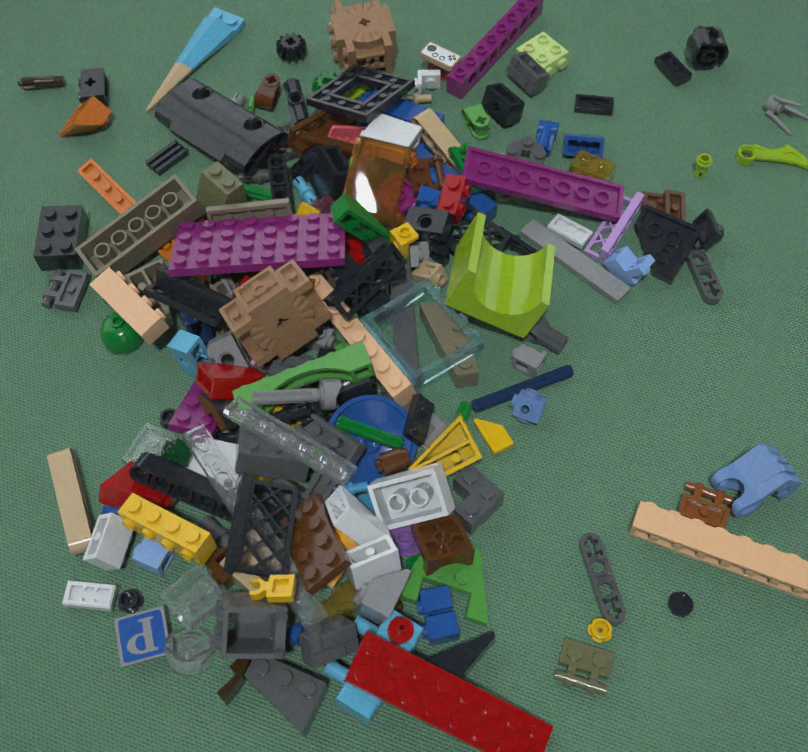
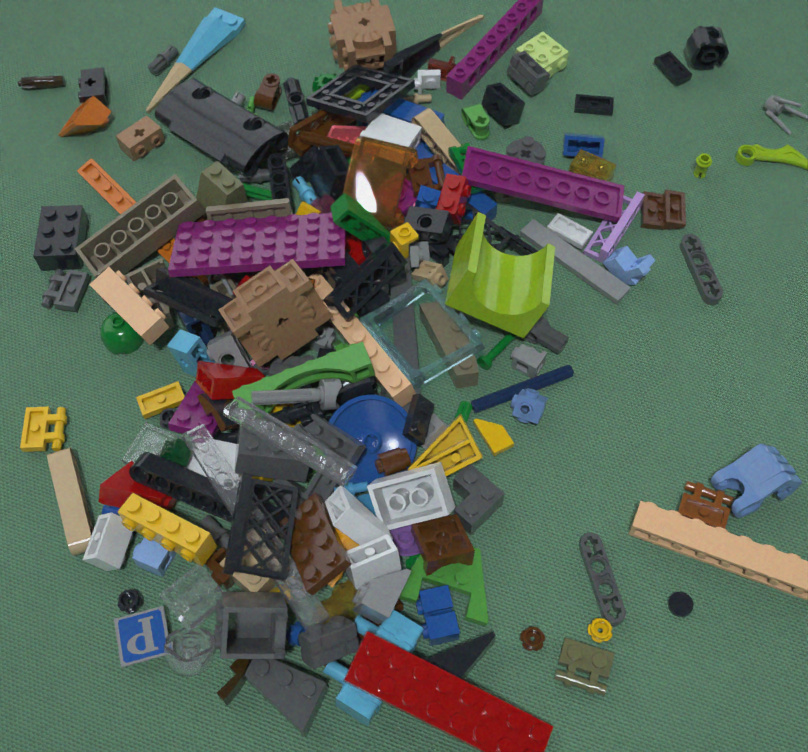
(36, 427): none -> yellow plate
(90, 595): white plate -> none
(140, 138): none -> medium nougat brick
(160, 399): none -> yellow plate
(163, 59): none -> dark grey axle
(165, 155): black tile -> none
(278, 588): yellow plate -> none
(291, 48): black gear -> none
(369, 432): green axle -> none
(399, 636): red tile -> none
(411, 59): none -> black plate
(440, 56): tile -> none
(485, 361): none -> green bar
(532, 645): none -> reddish brown plate
(546, 134): blue piece -> none
(667, 241): black plate -> none
(712, 231): black tile -> none

